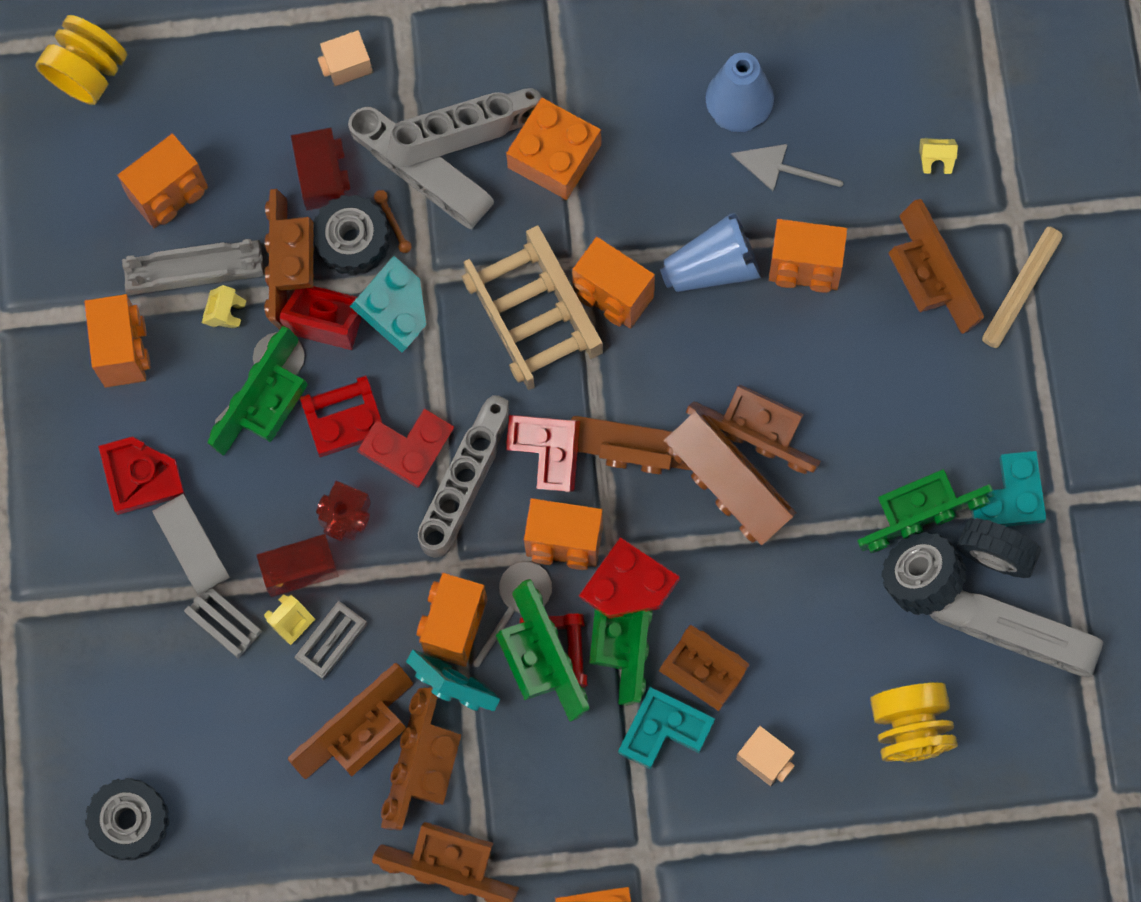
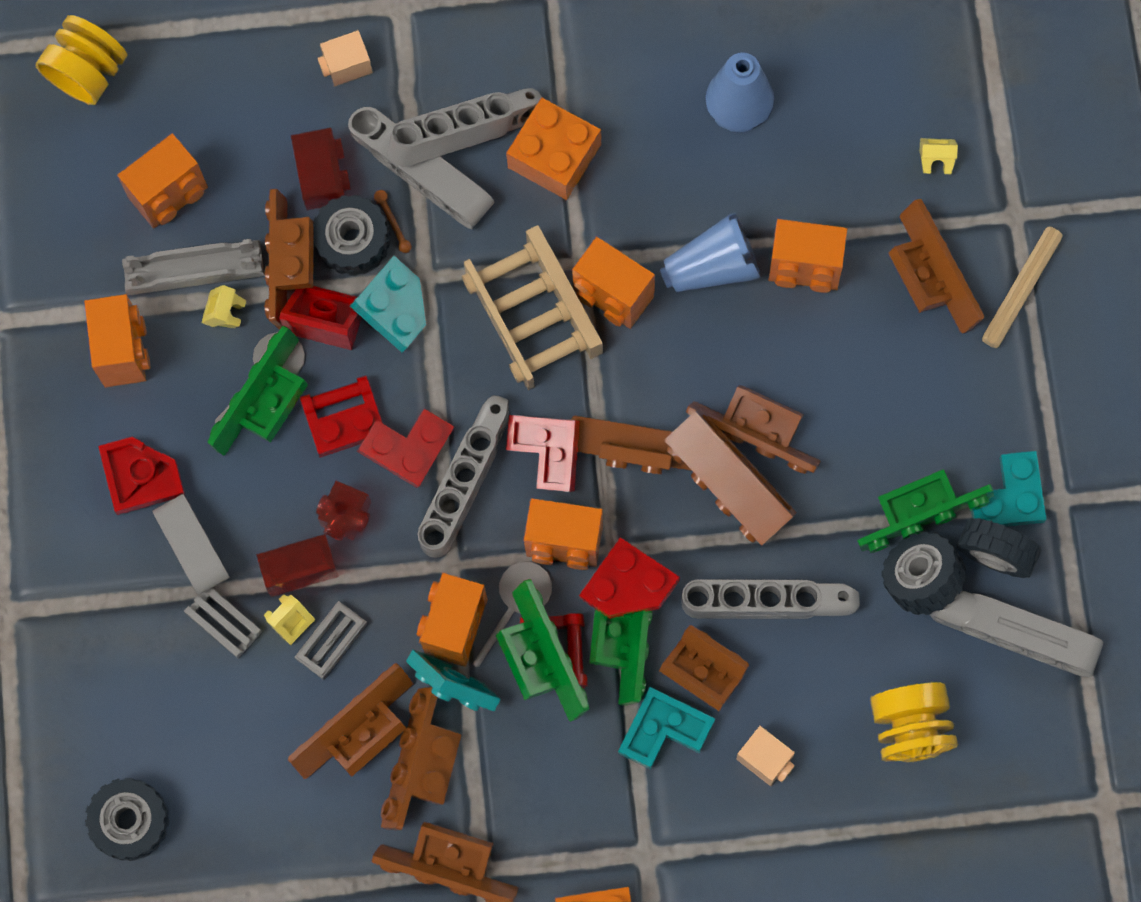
(767, 163): light grey piece -> none
(825, 595): none -> light grey piece

